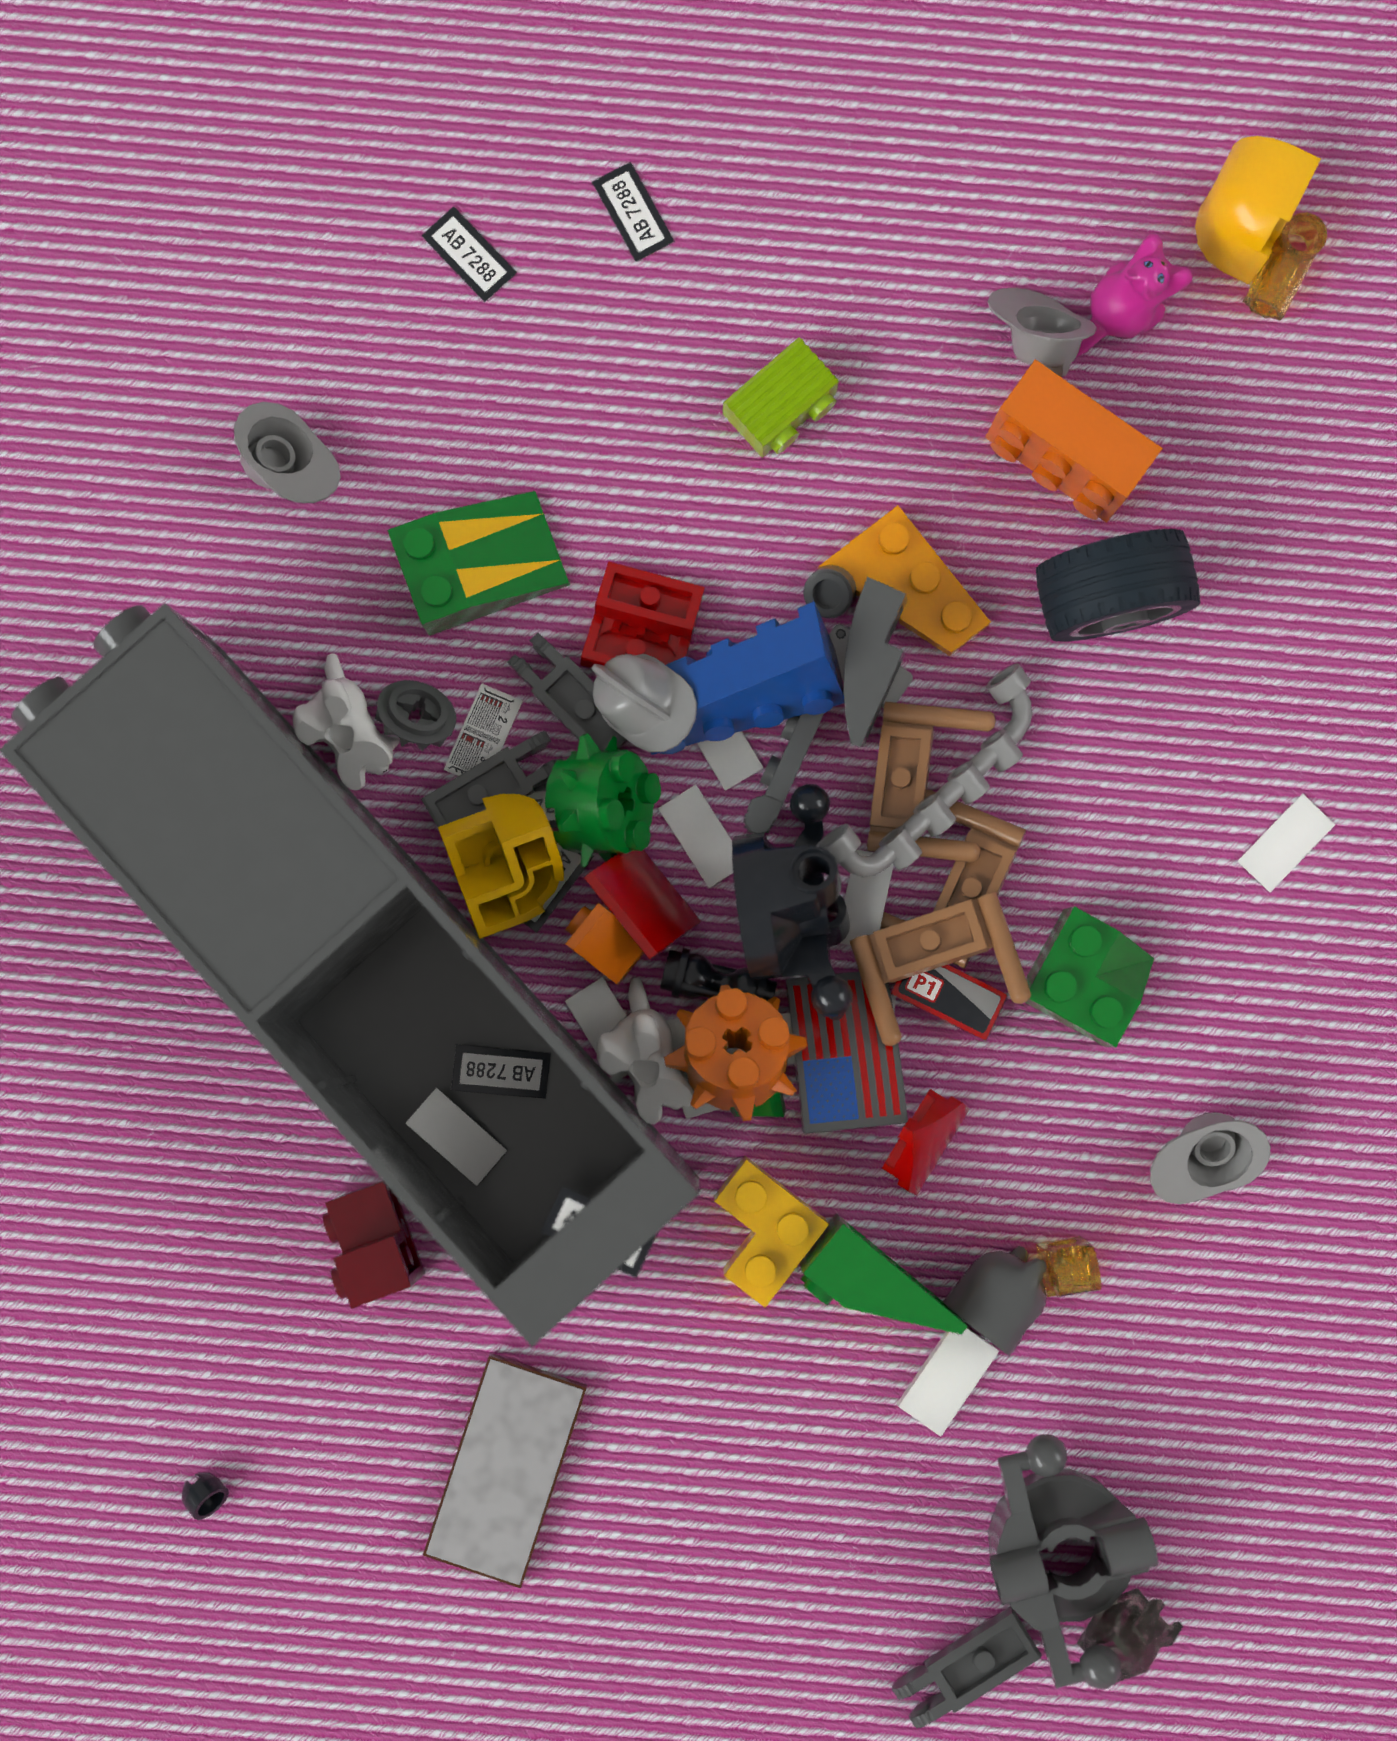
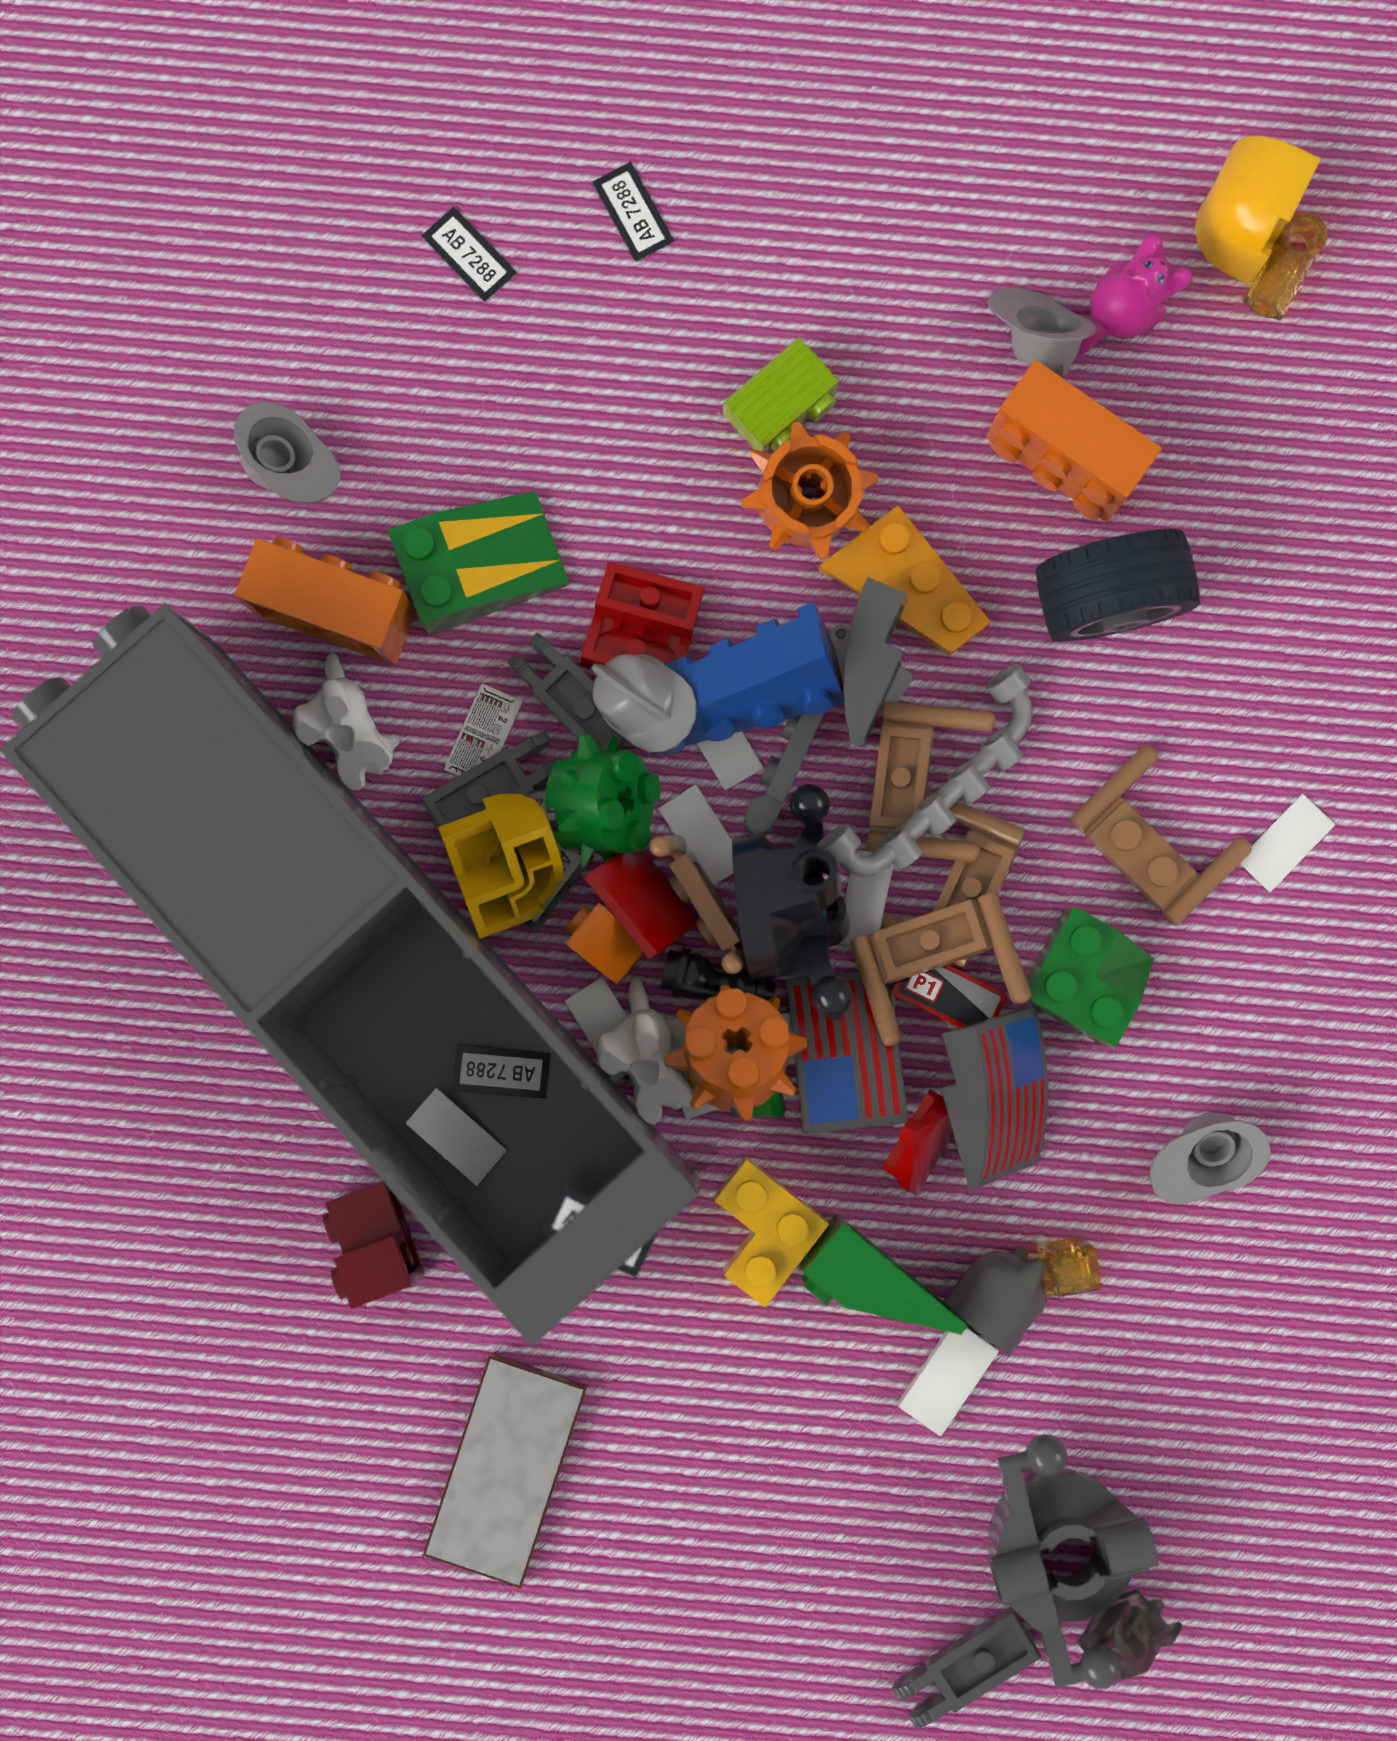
(204, 1495): black hinge -> none
(326, 599): none -> orange brick
(402, 698): dark grey gear -> none
(694, 885): none -> medium nougat plate
(814, 461): none -> orange brick
(831, 590): dark grey tile -> none
(998, 1094): none -> dark grey slope
(1142, 853): none -> medium nougat plate

